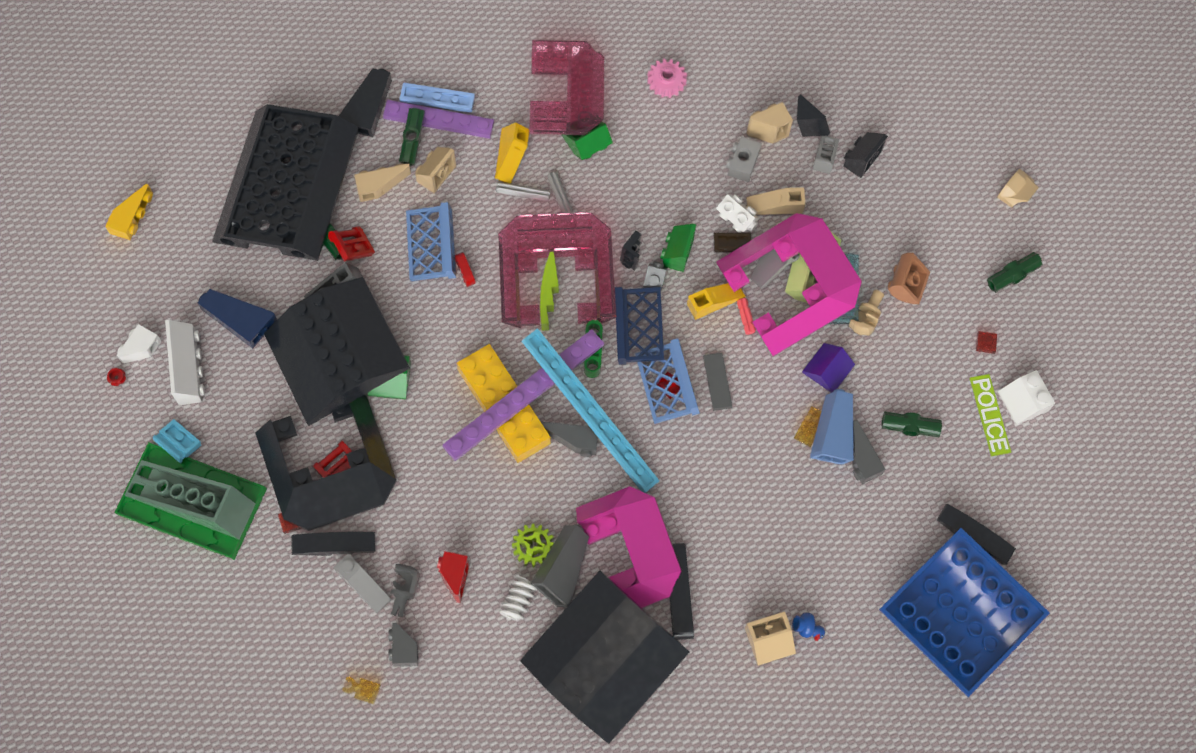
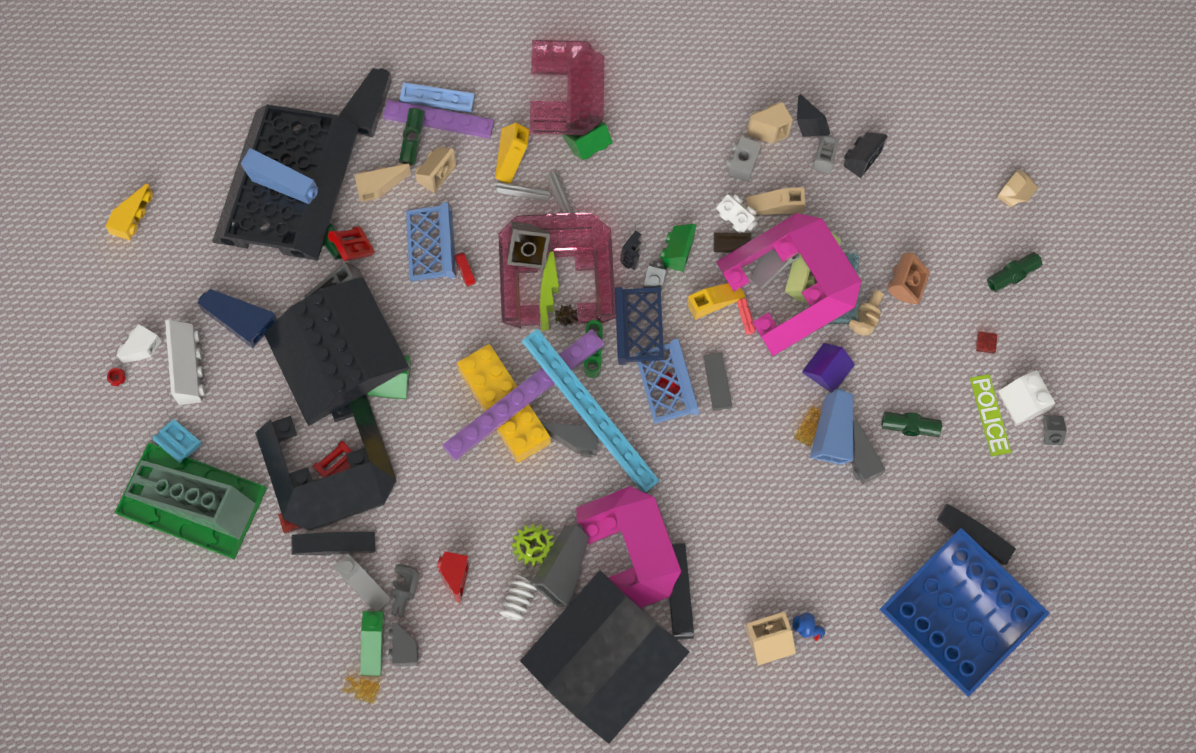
(278, 177): none -> medium blue slope
(372, 643): none -> slope
(527, 245): none -> dark brown slope
(566, 316): none -> dark brown gear
(670, 86): bright pink gear -> none
(1054, 429): none -> dark grey bracket

